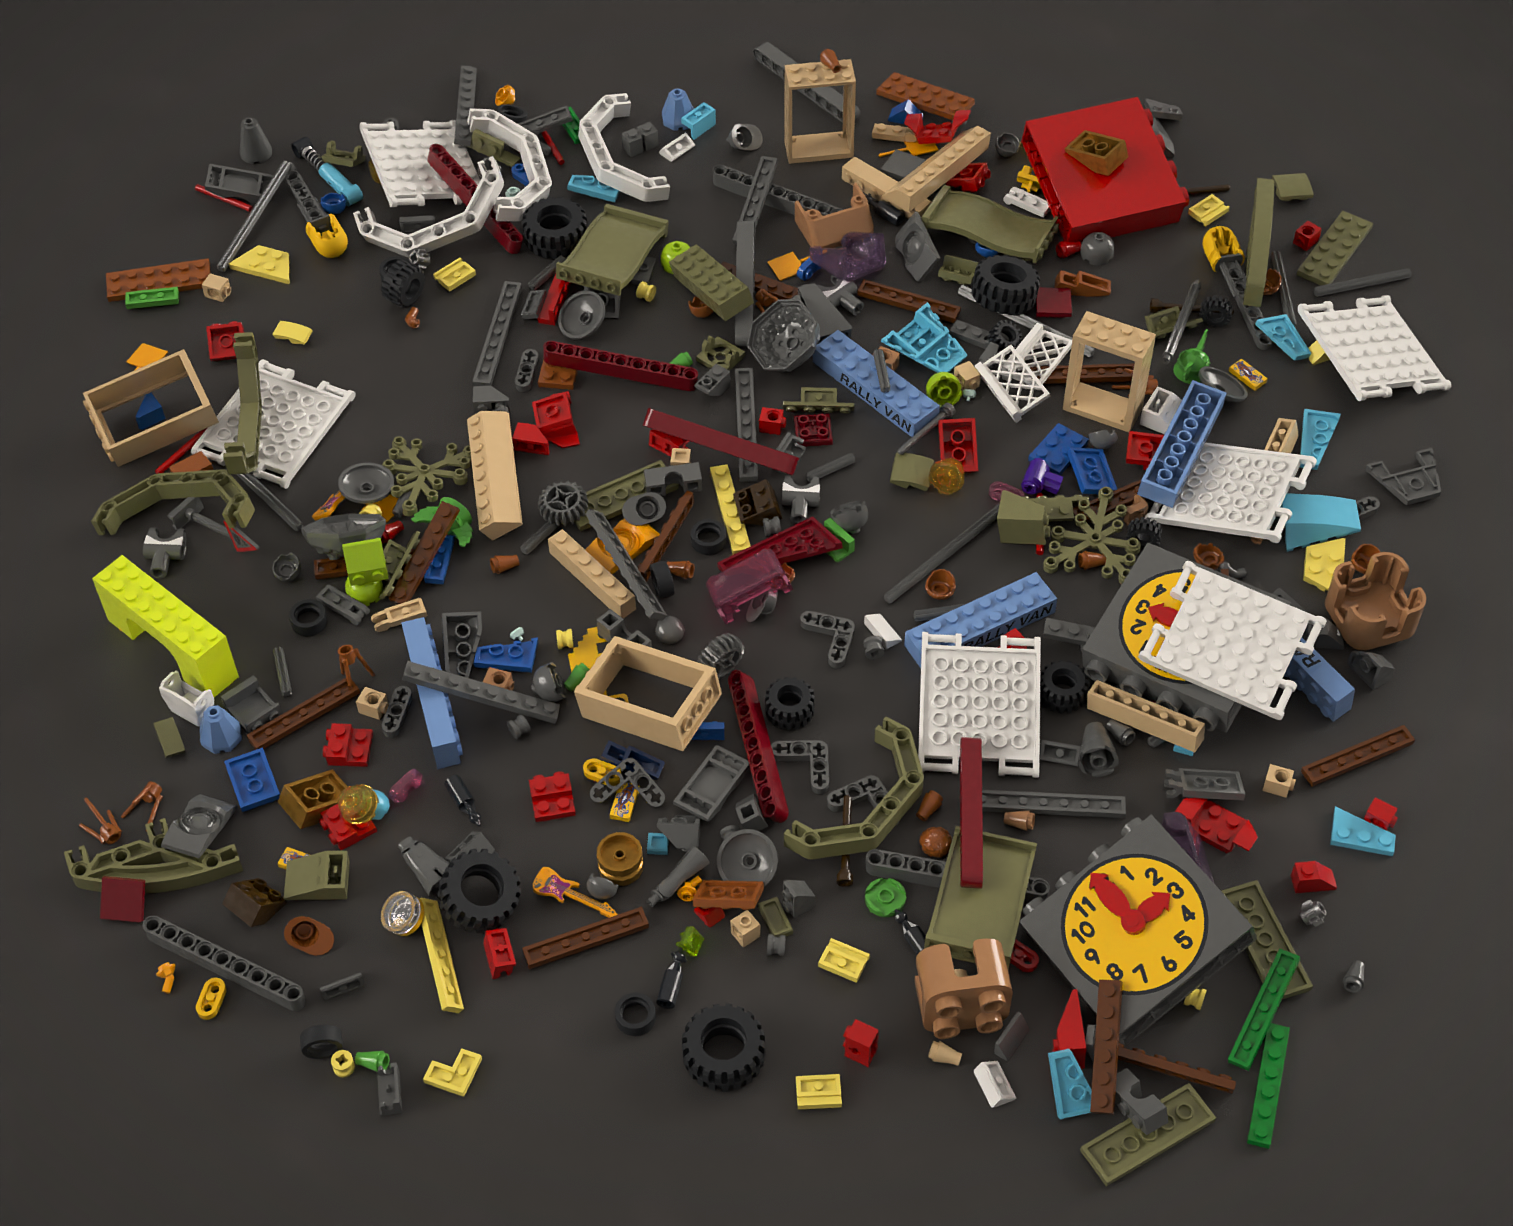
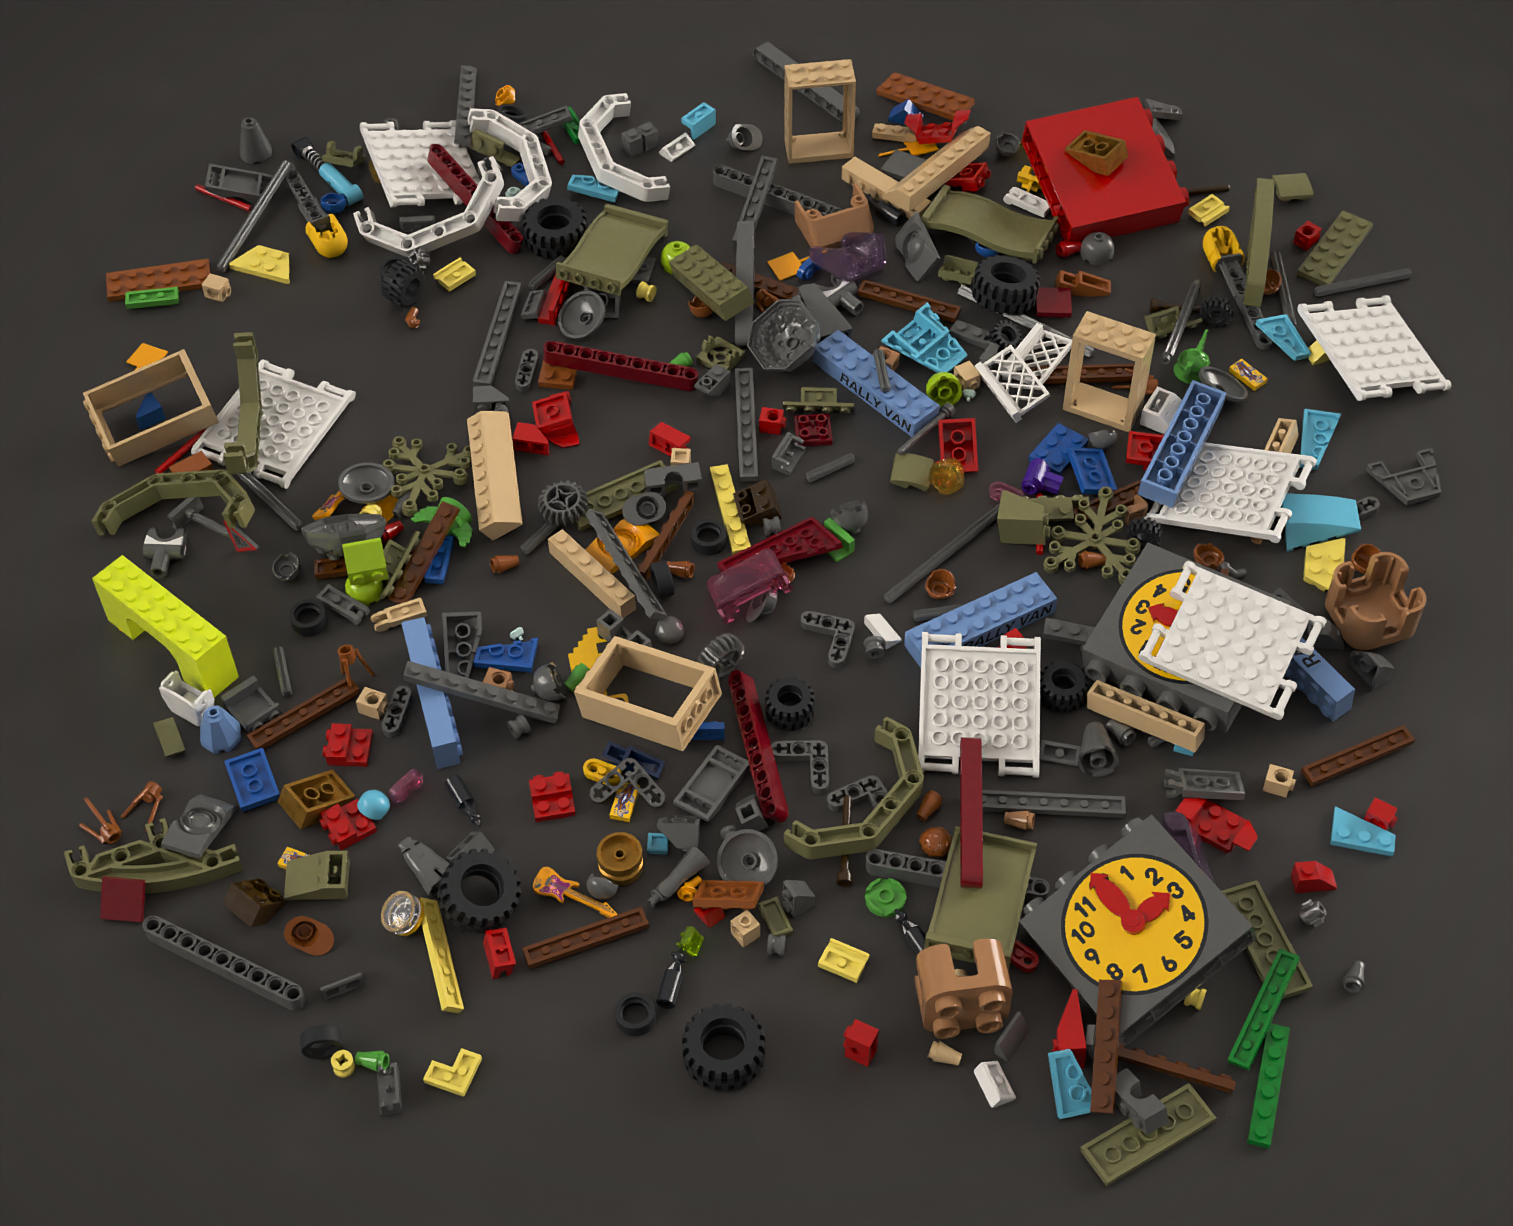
(166, 971): light orange plate -> none
(209, 999): yellow plate -> none
(221, 340): red plate -> none
(294, 332): light yellow slope -> none
(358, 803): clear yellow cone -> none
(564, 638): light yellow wheel -> none
(675, 108): medium blue cone -> none
(721, 441): dark red beam -> none
(800, 497): dark grey connector -> none
(818, 1091): light yellow plate -> none
(830, 60): dark orange cone -> none

